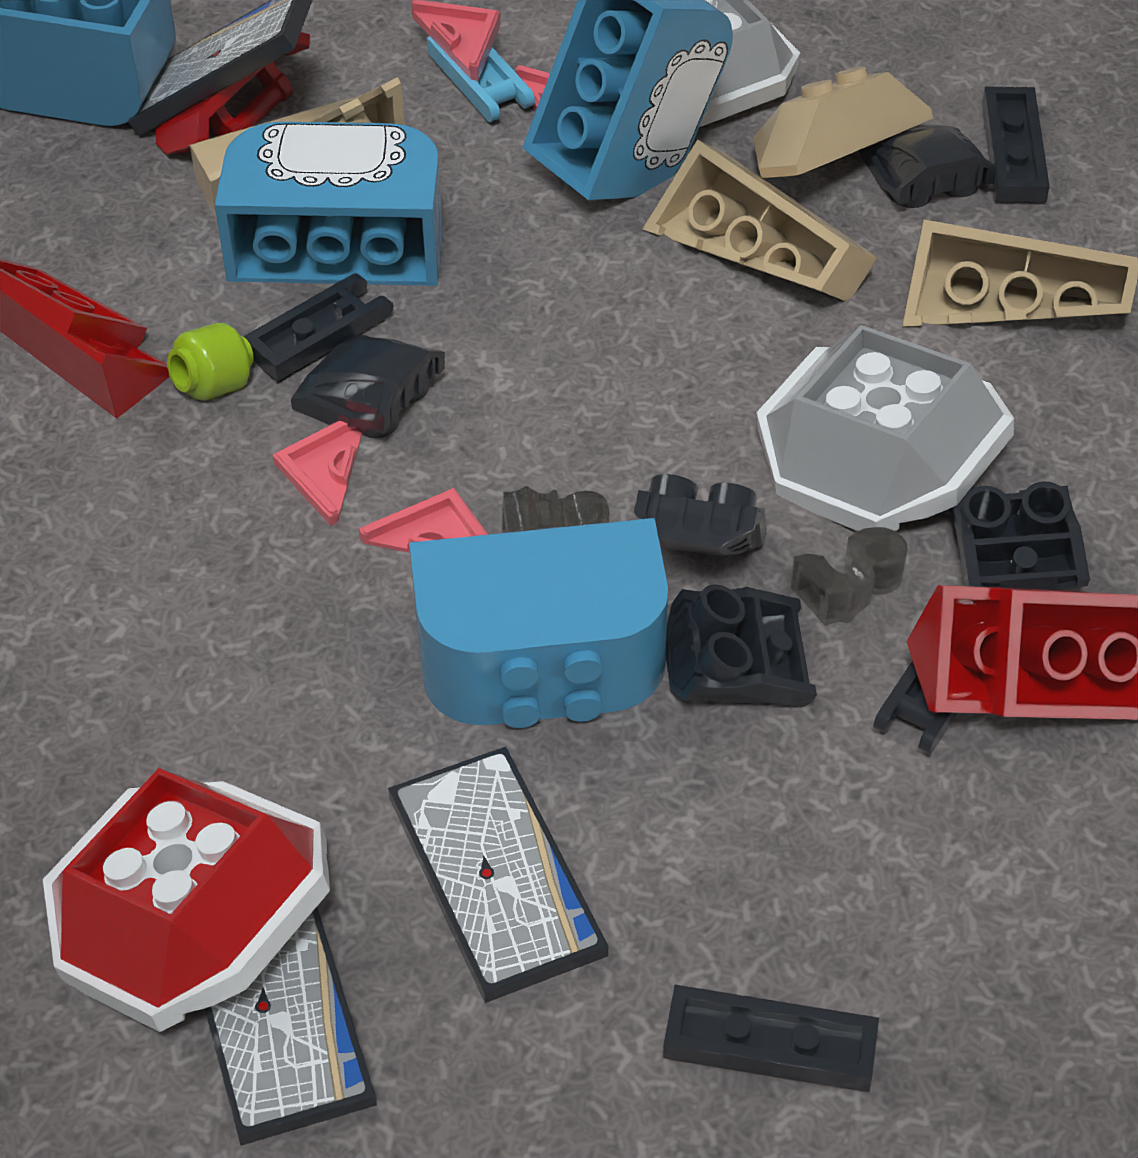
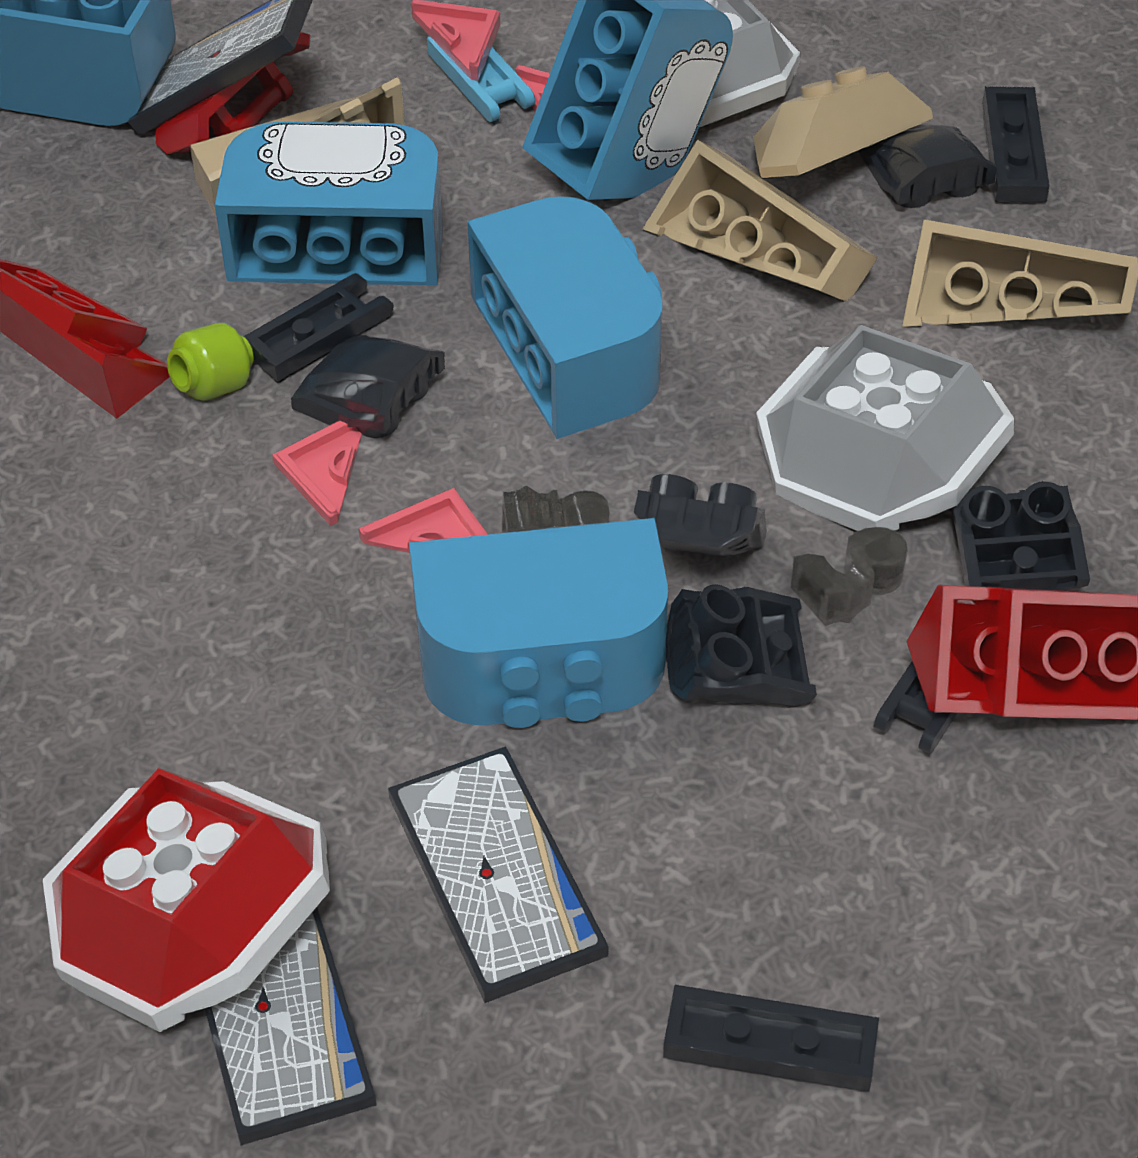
(569, 309): none -> dark azure brick

